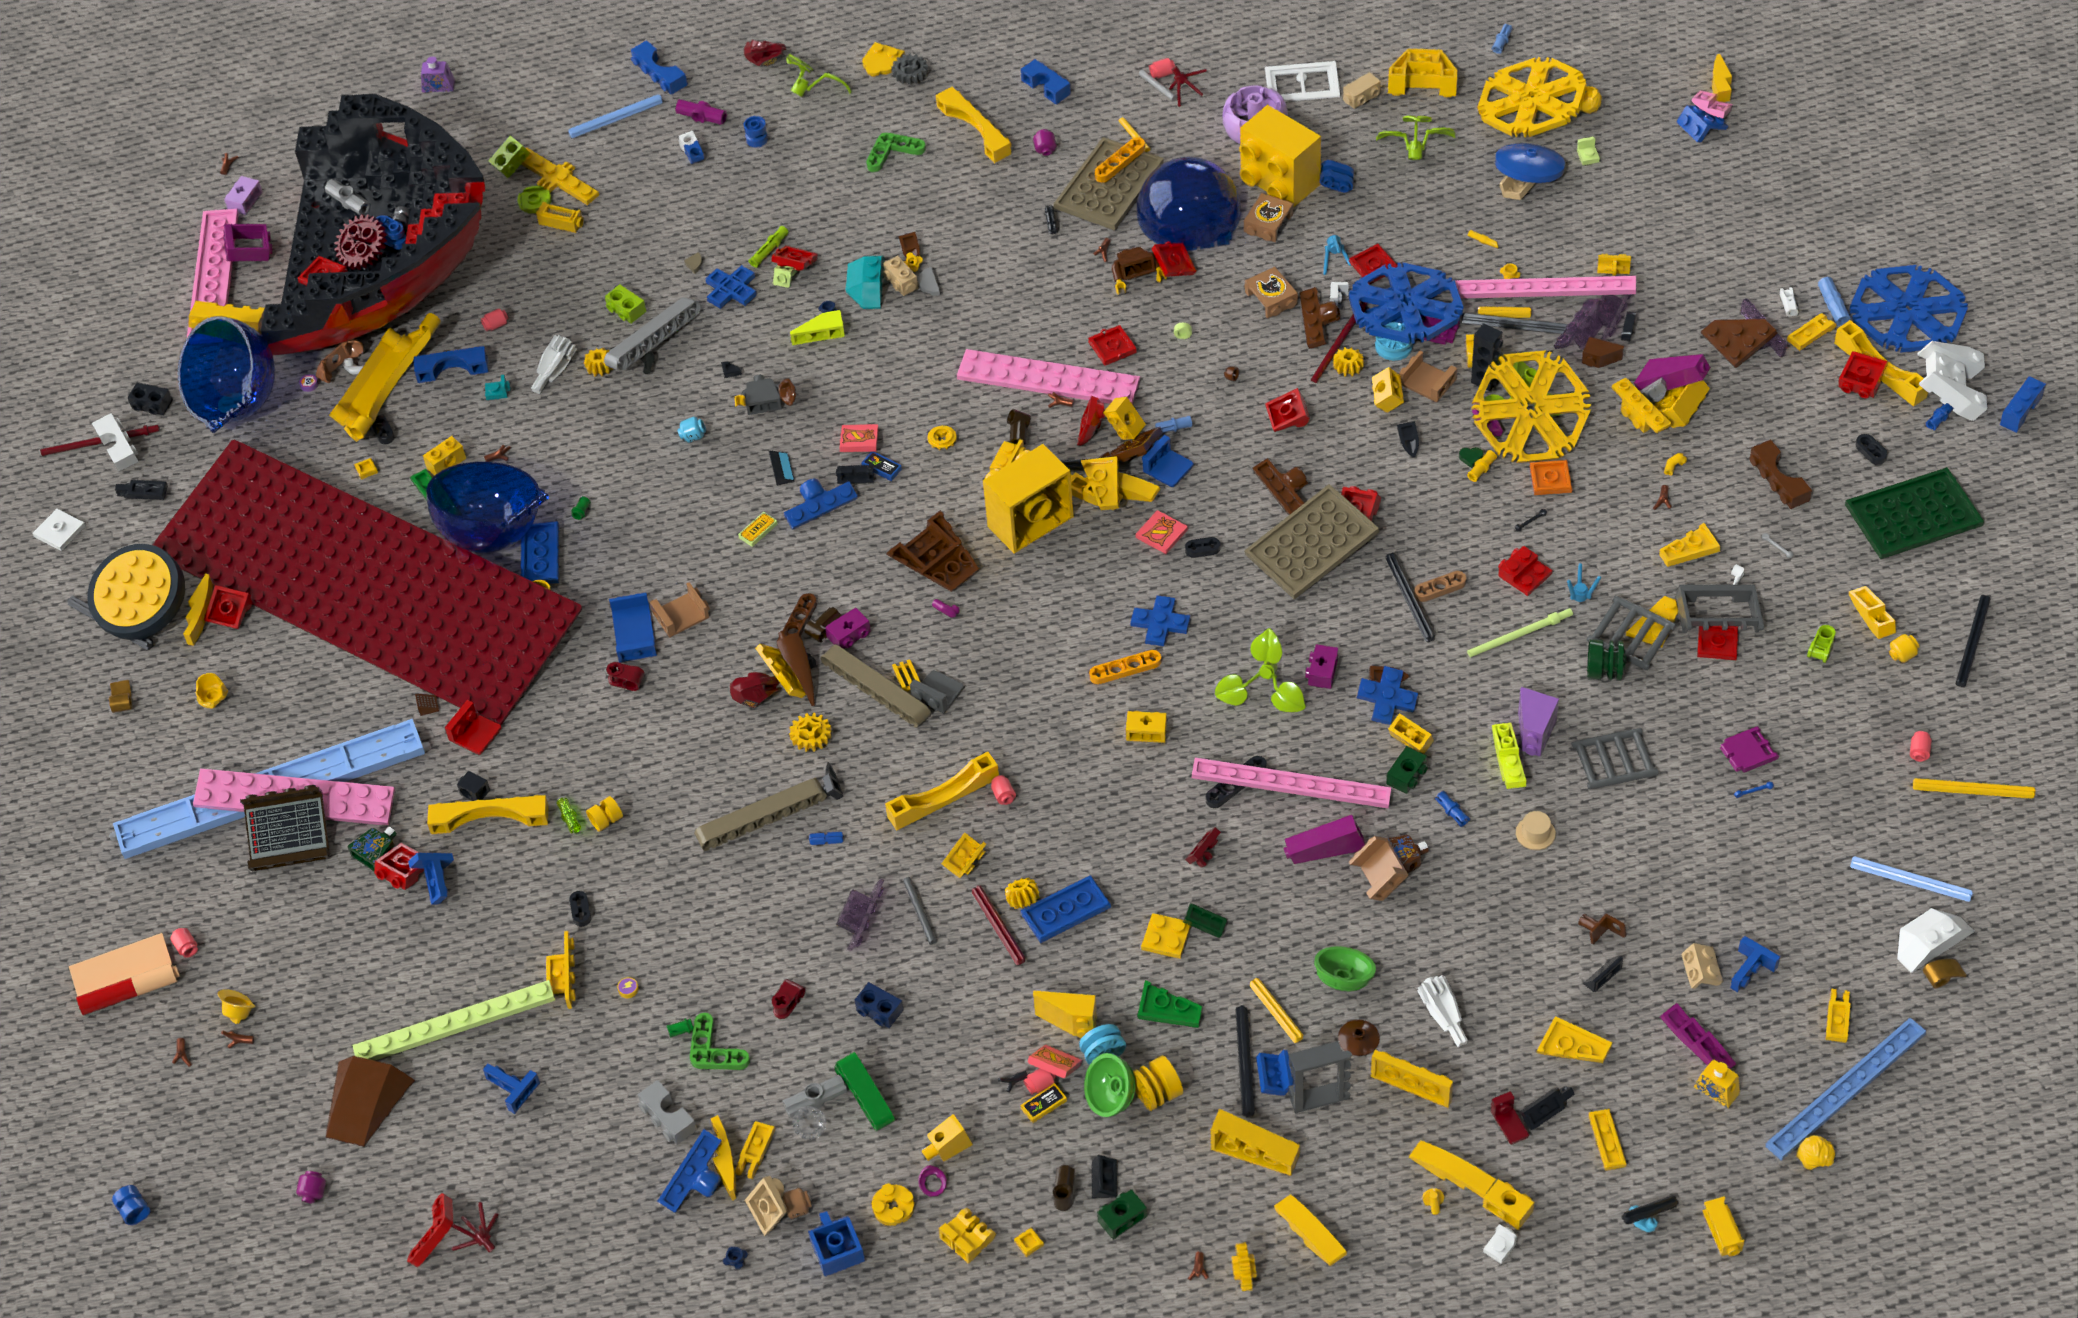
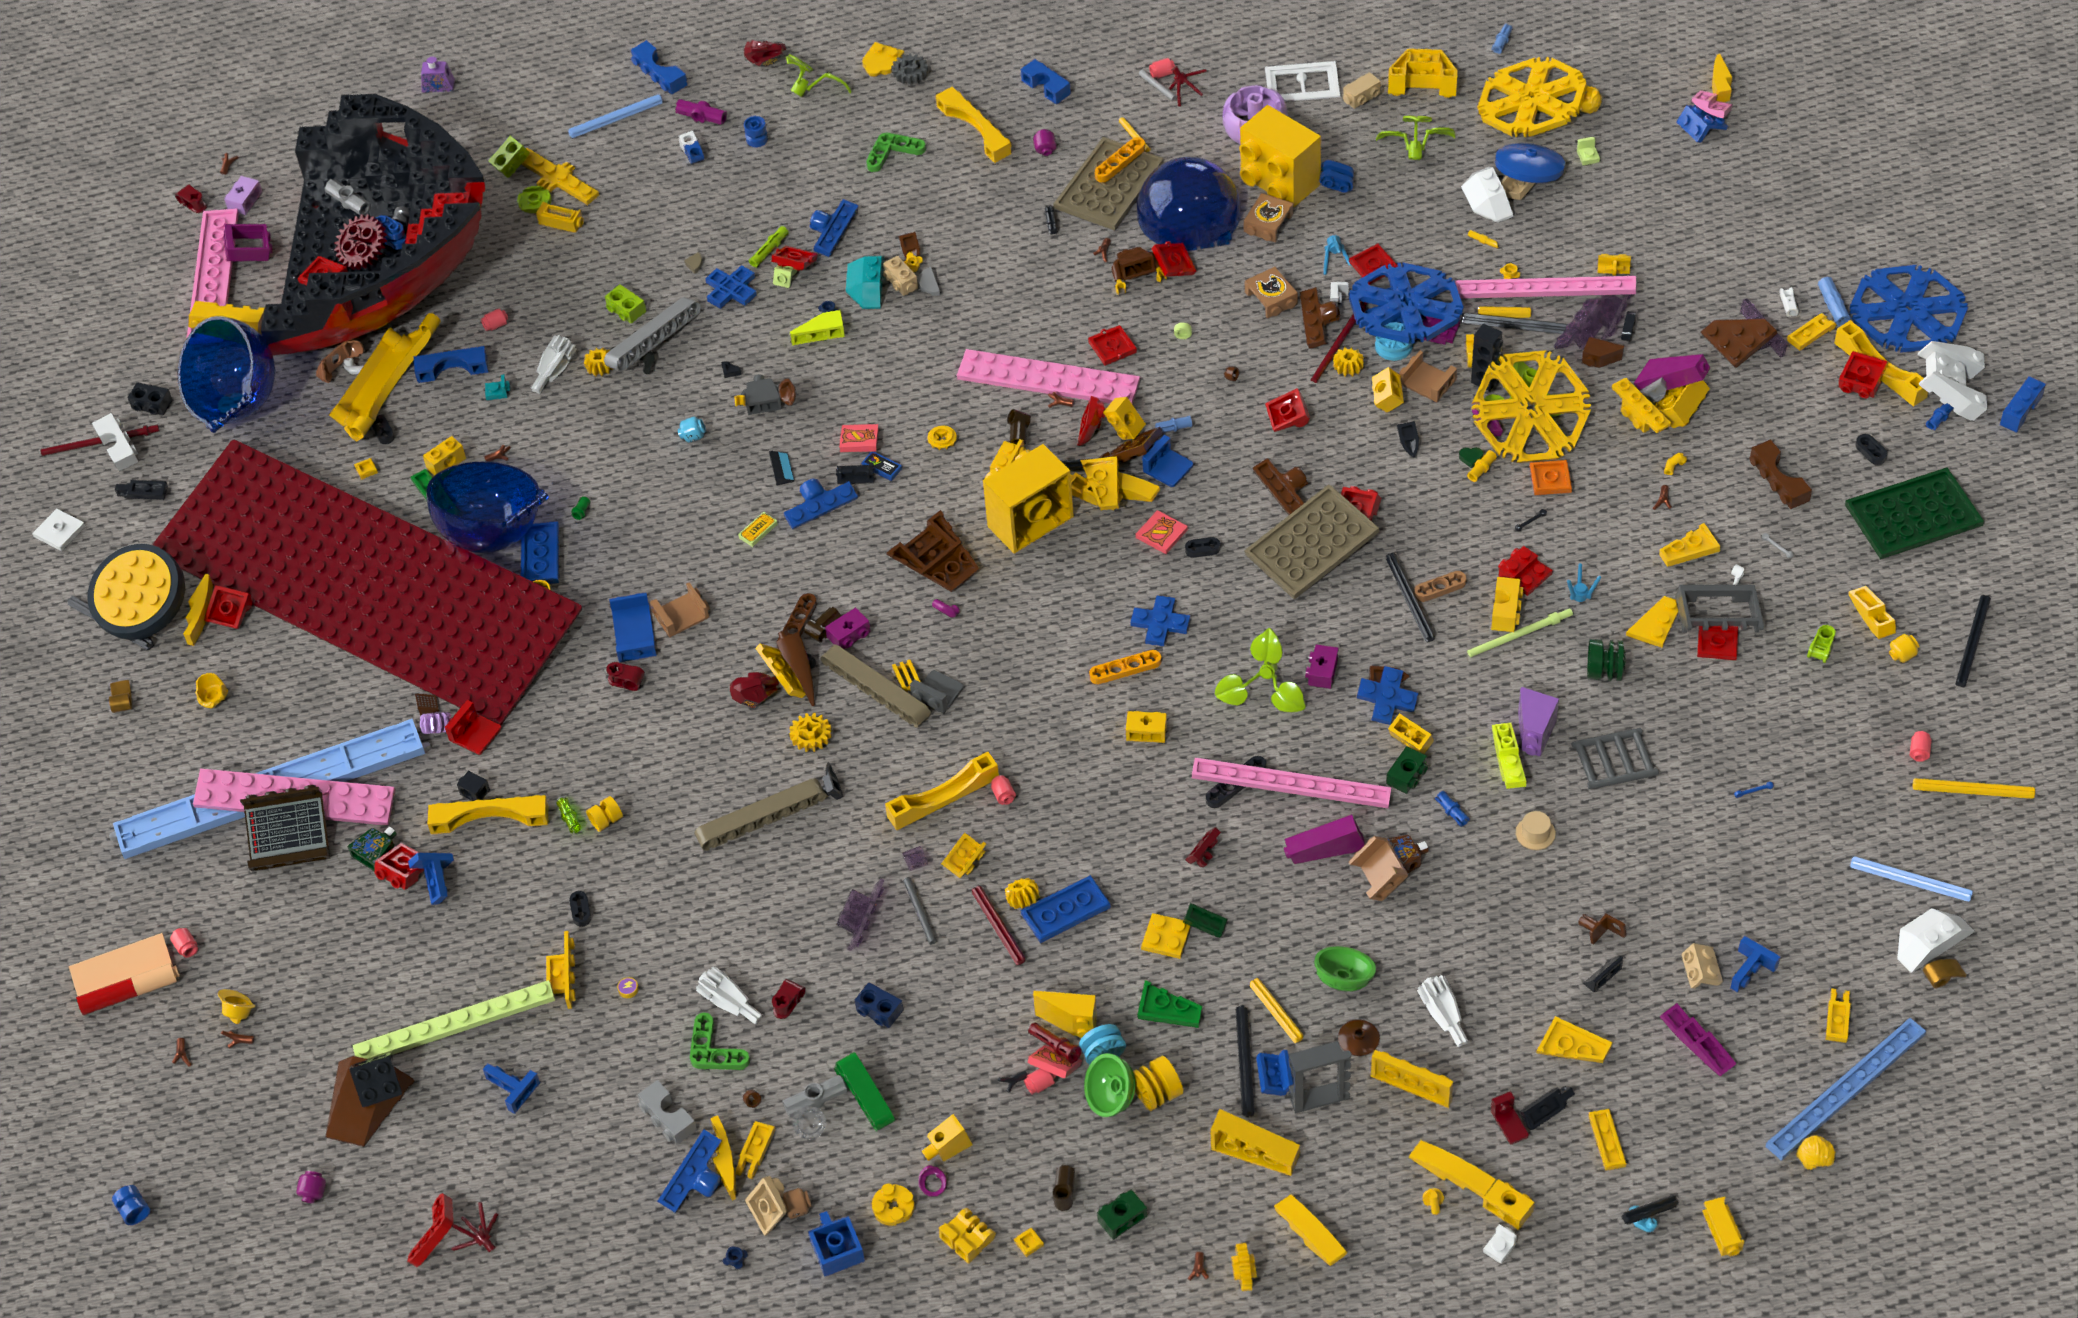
(191, 199): none -> dark red piece
(308, 383): tile -> none
(375, 1079): none -> black bracket
(434, 722): none -> lavender gear
(680, 1028): green pin -> none
(726, 994): none -> white piece
(757, 1098): none -> reddish brown hinge
(821, 838): blue piece -> none
(832, 226): none -> blue plate
(915, 858): none -> clear purple tile
(1043, 1103): tile -> none
(1060, 1045): none -> dark red pin
(1104, 1177): black slope -> none
(1487, 195): none -> white wedge
(1506, 604): none -> yellow arch
(1634, 610): dark grey bar -> none
(1719, 1083): yellow torso -> none
(1747, 751): magenta plate -> none

